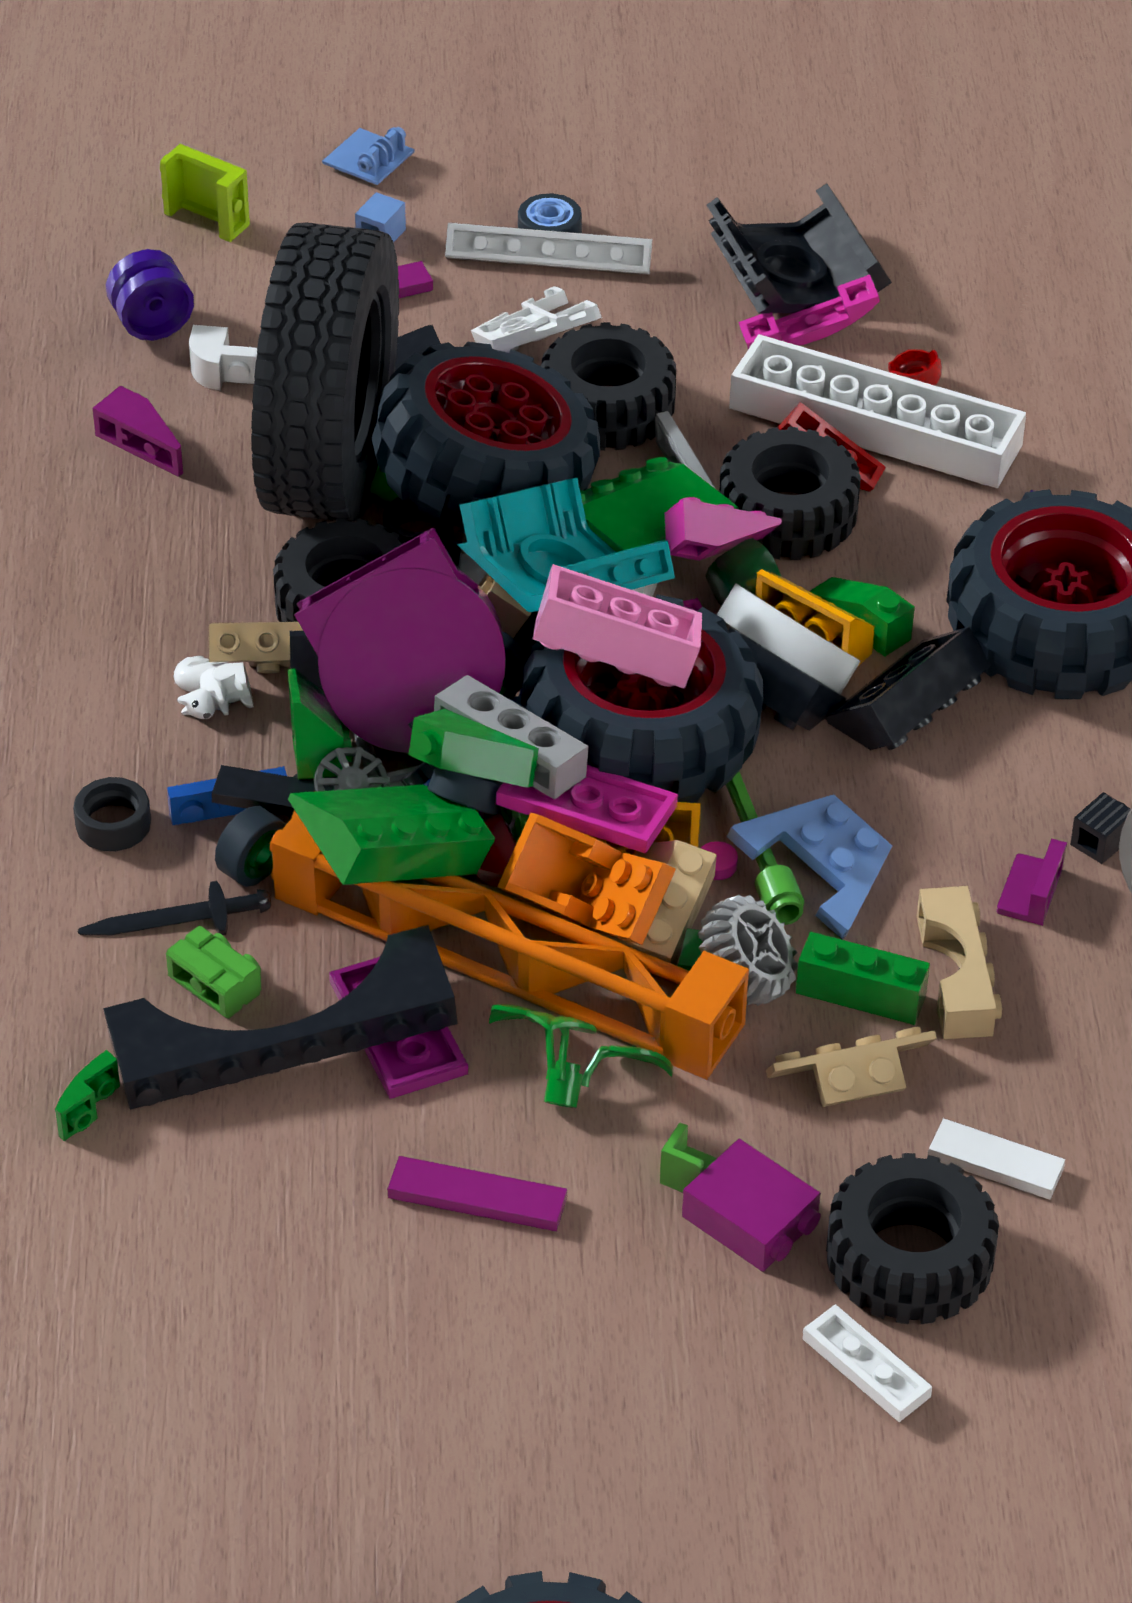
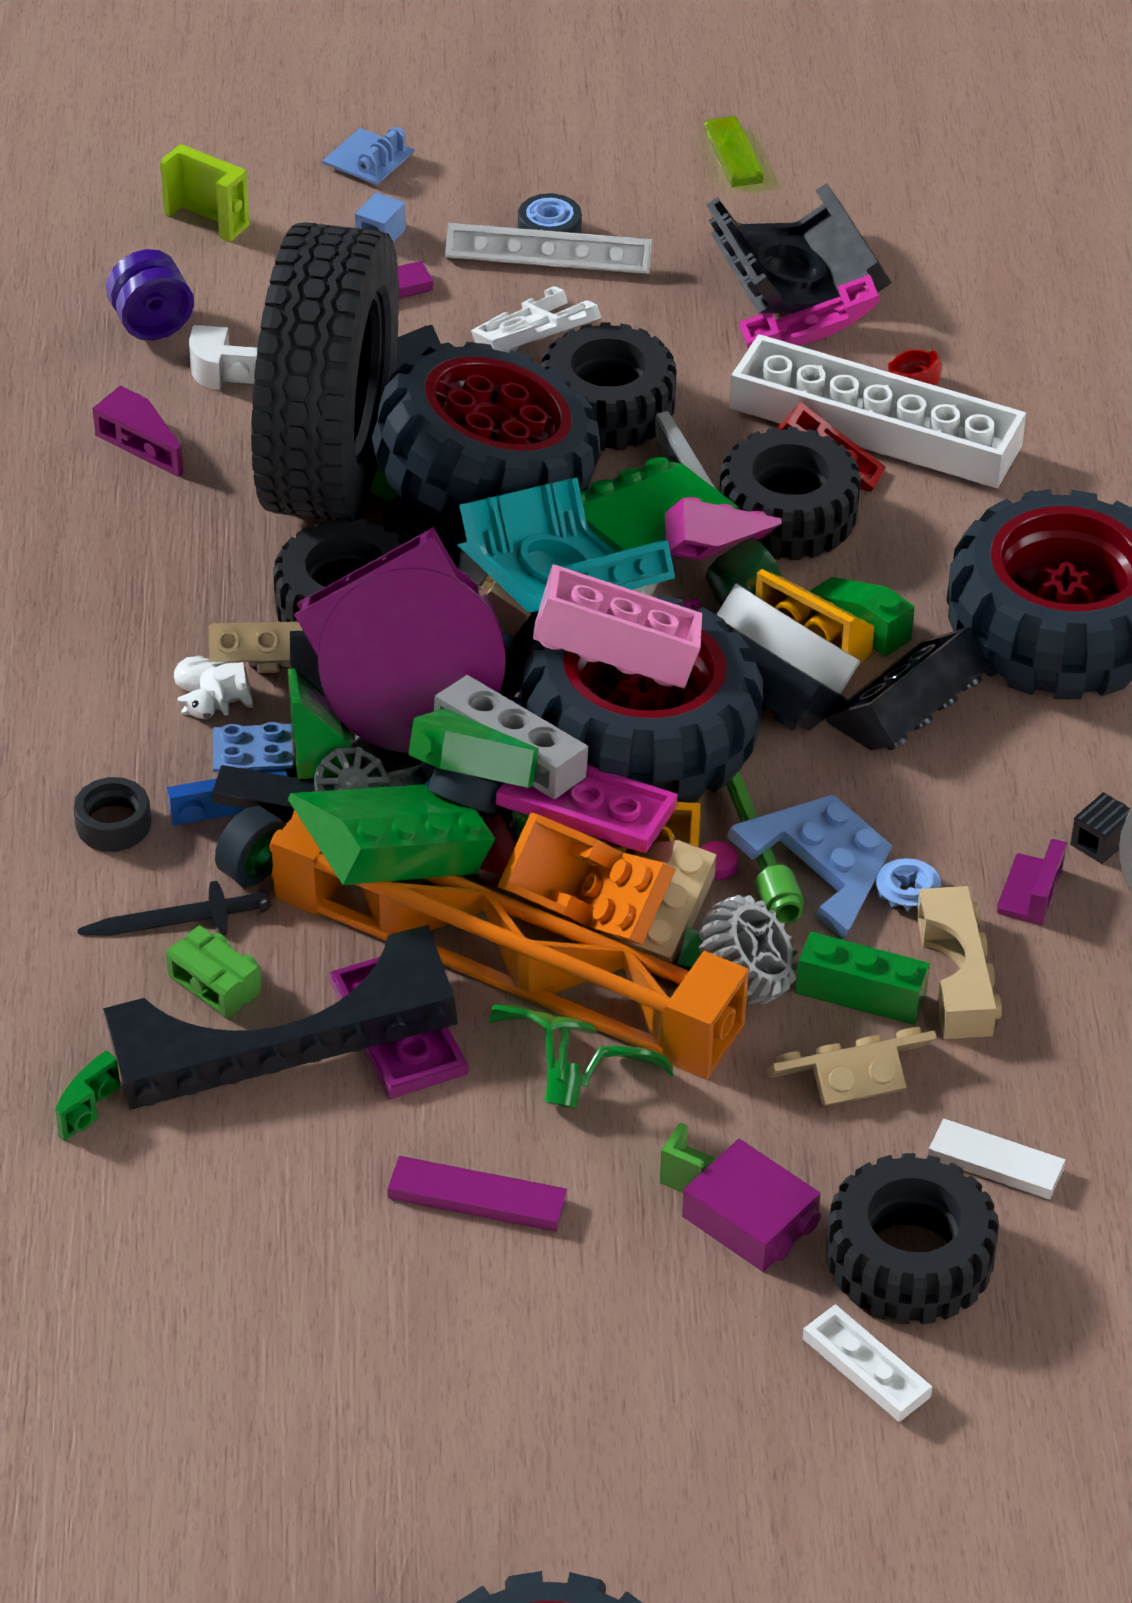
(253, 746): none -> medium blue hinge
(734, 151): none -> clear neon green tile
(903, 873): none -> light blue gear

